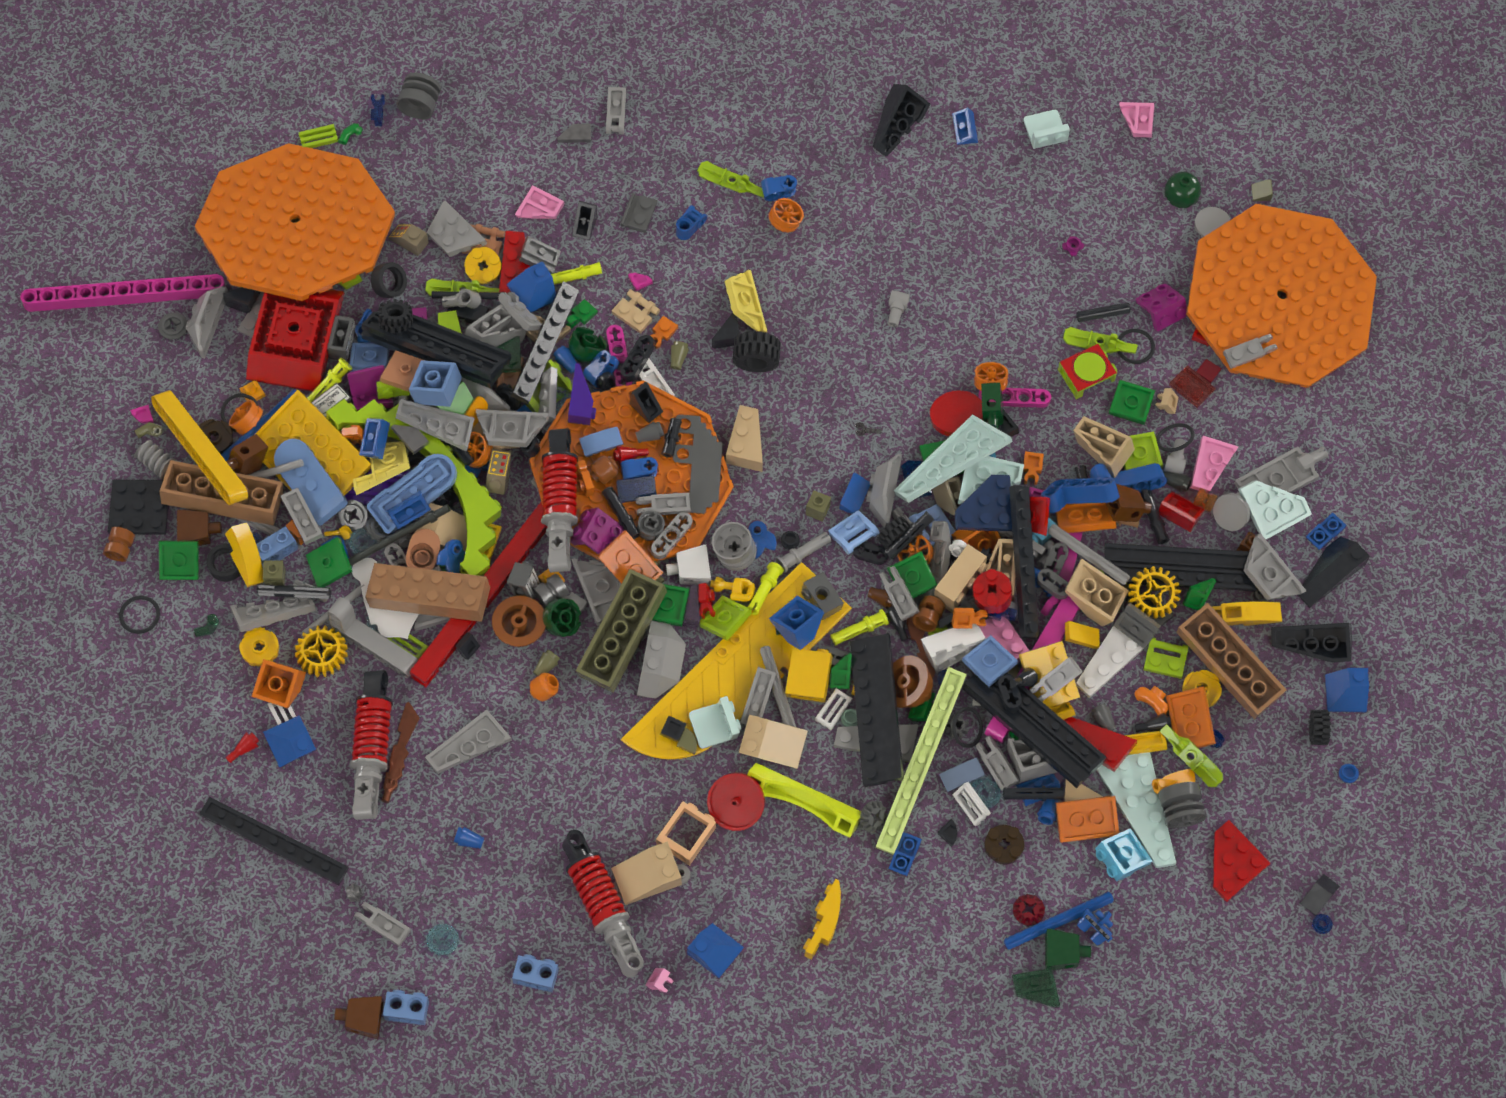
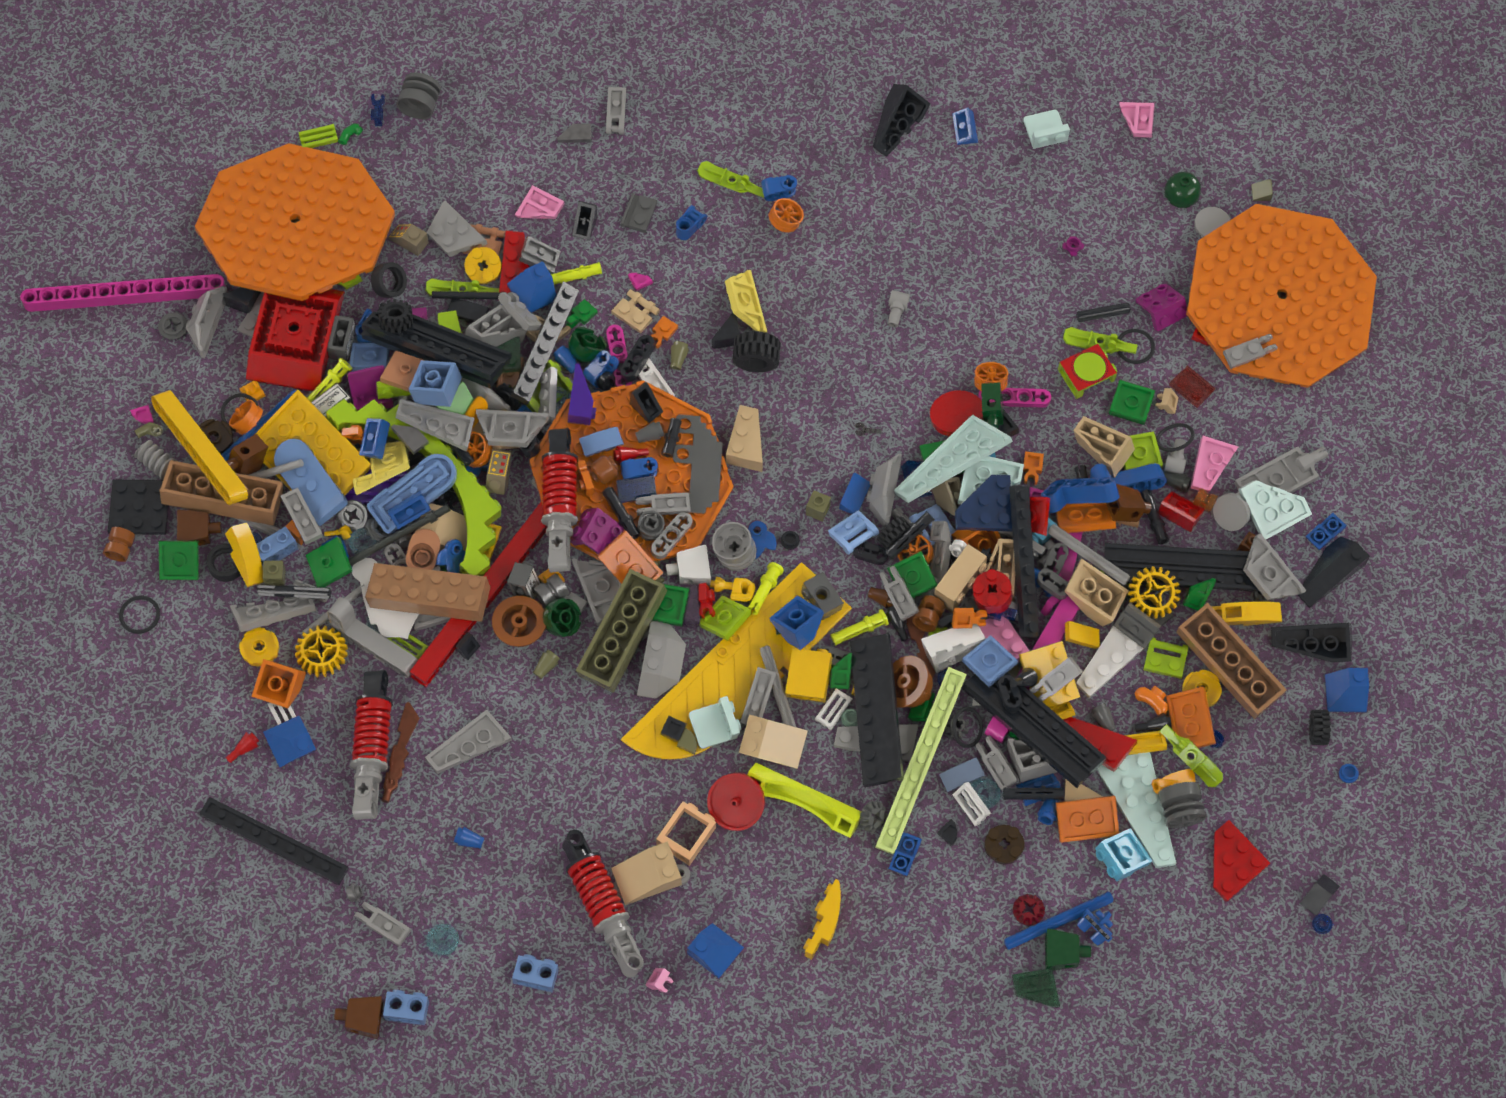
(209, 628): clear green arm -> none
(461, 299): light grey pin -> none
(544, 686): orange head -> none
(796, 555): light grey pin -> none
(1208, 371): dark red tile -> none

